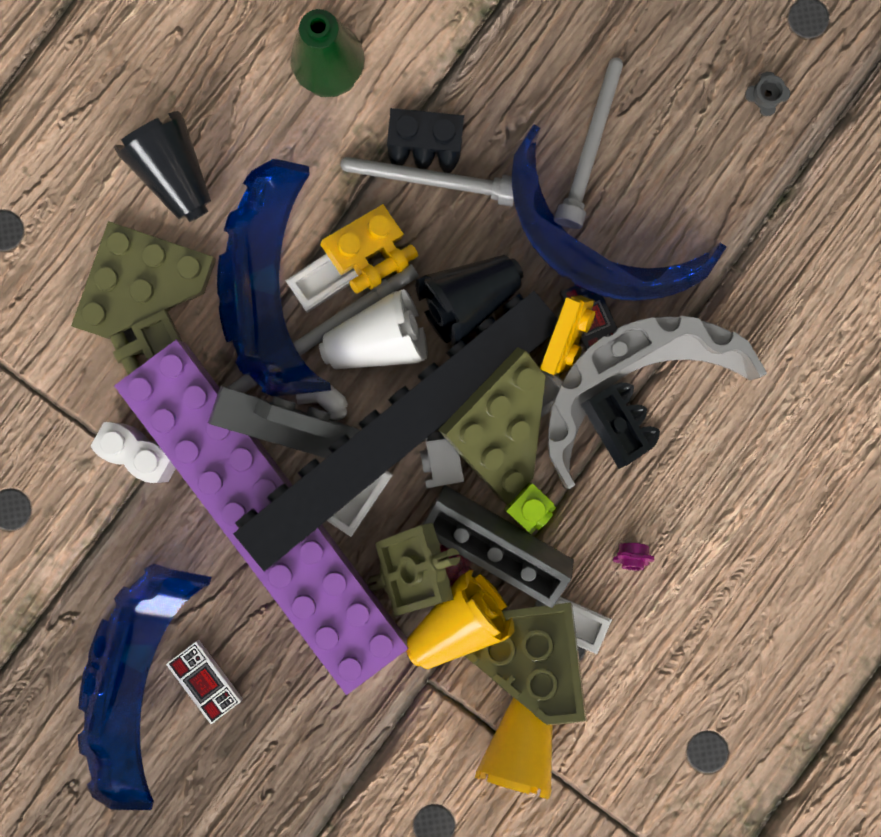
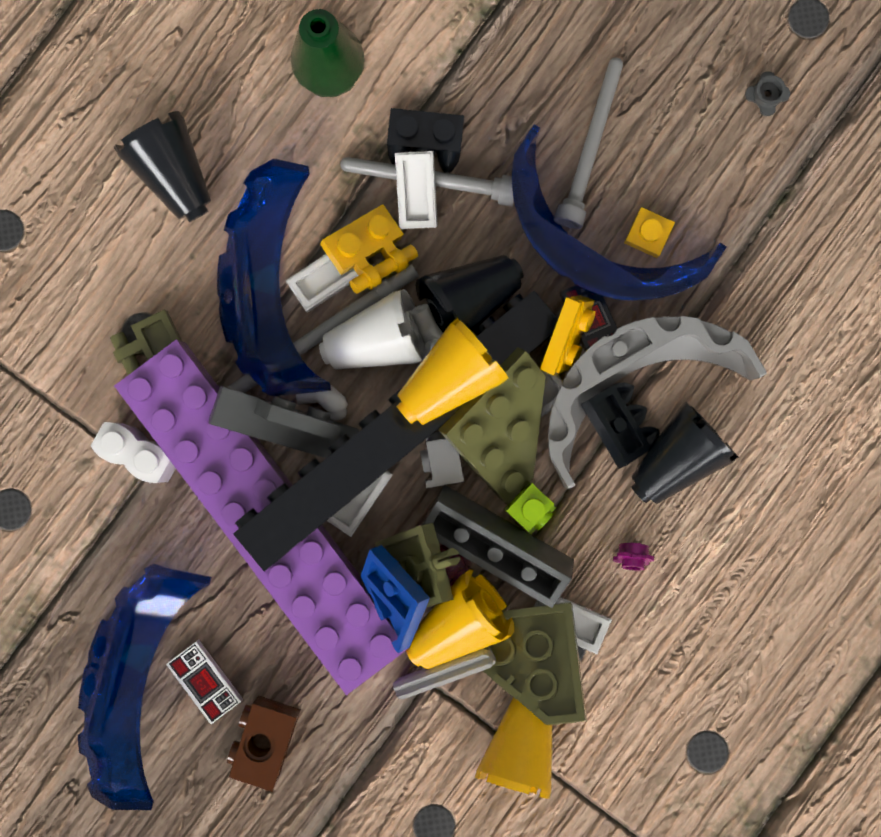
(136, 279): olive plate -> none
(258, 765): none -> reddish brown brick
(394, 595): none -> blue wing
(416, 189): none -> white tile
(427, 326): none -> white arm
(428, 679): none -> light grey axle
(449, 376): none -> yellow cone
(649, 232): none -> yellow plate
(681, 457): none -> black cone

